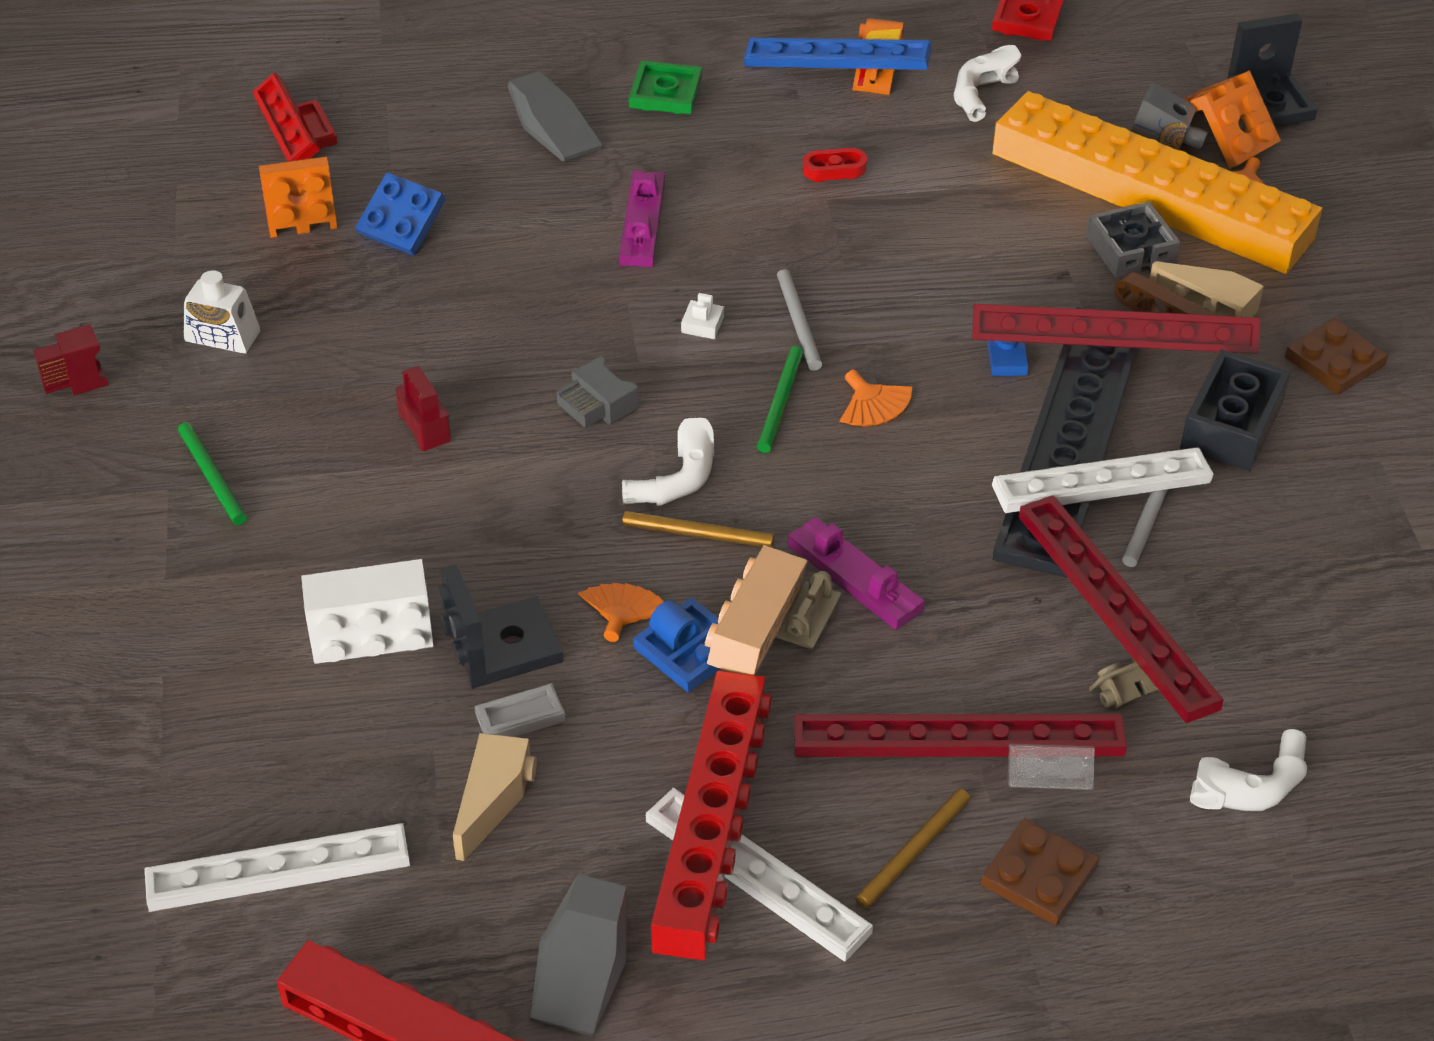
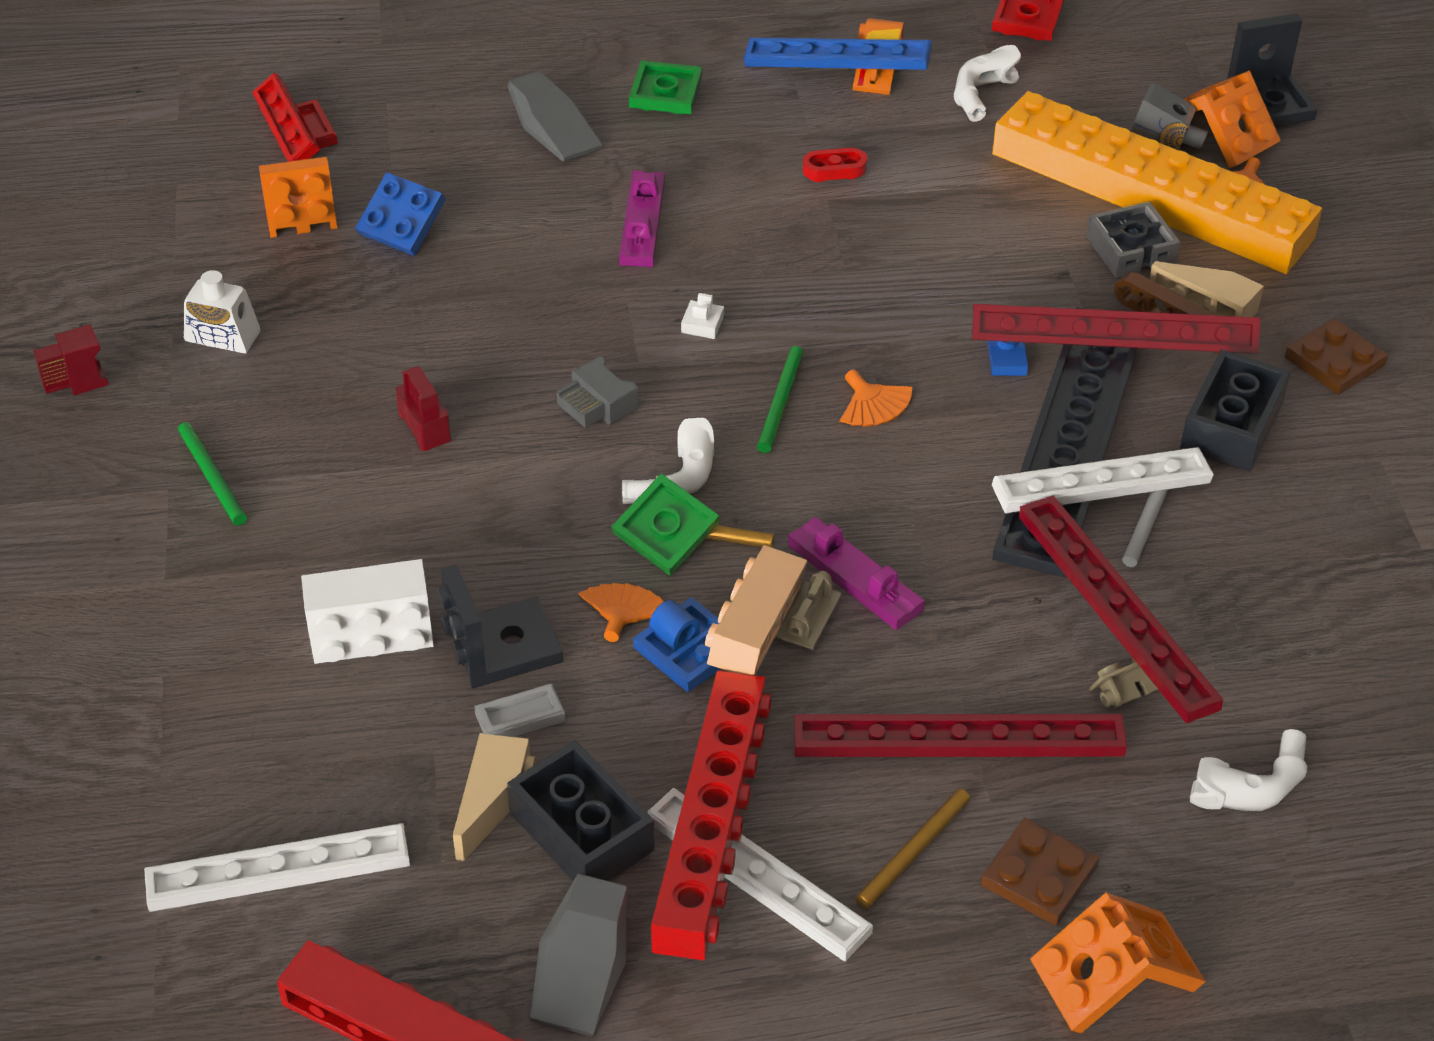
(581, 815): none -> black brick
(665, 524): none -> green plate
(799, 320): light grey bar -> none
(1051, 766): clear plate -> none
(1126, 948): none -> orange bracket

